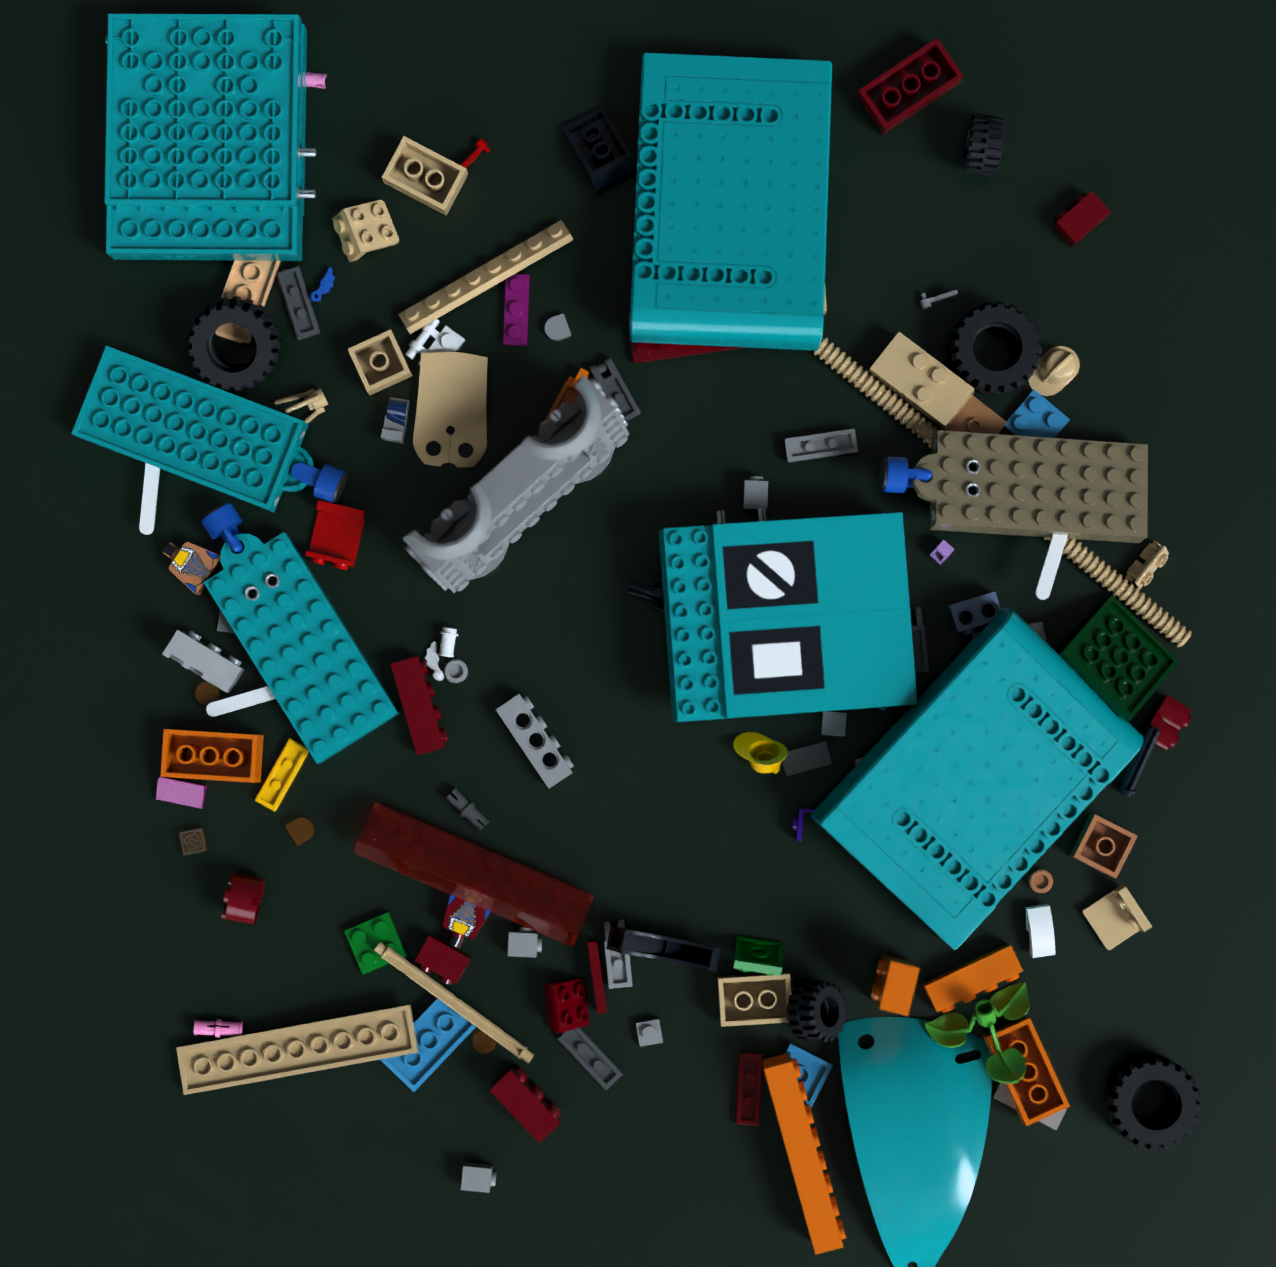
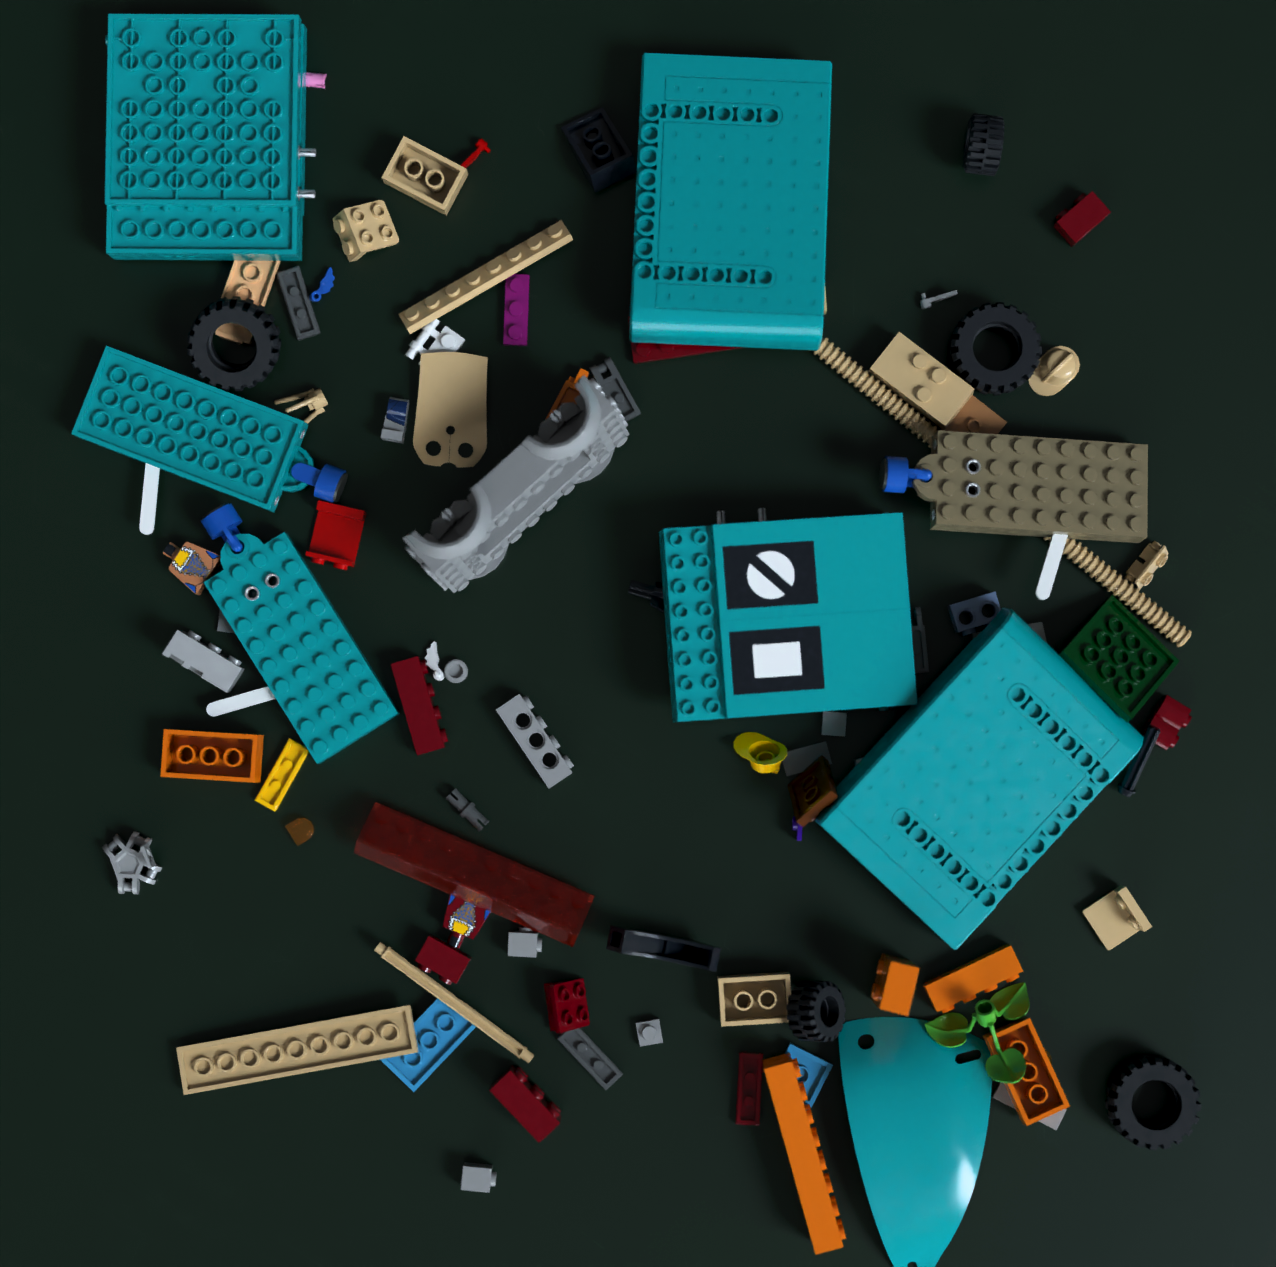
(129, 862): none -> light grey piece
(181, 792): slope -> none
(193, 841): tile -> none
(207, 693): clear orange tile -> none
(218, 1028): bright pink pin -> none
(243, 898): dark red brick -> none
(367, 936): green plate -> none
(380, 362): tan brick -> none
(447, 641): white pin -> none
(483, 1042): clear orange tile -> none
(557, 328): light grey tile -> none
(597, 977): dark red tile -> none
(617, 964): light grey hinge -> none
(755, 494): light grey brick -> none
(758, 956): green plate -> none
(812, 791): none -> reddish brown plate
(821, 445): light grey plate -> none
(909, 86): dark red brick -> none
(941, 552): lavender piece -> none
(1036, 418): dark azure plate -> none
(1040, 881): nougat tile -> none
(1040, 930): white slope -> none
(1103, 845): nougat brick -> none

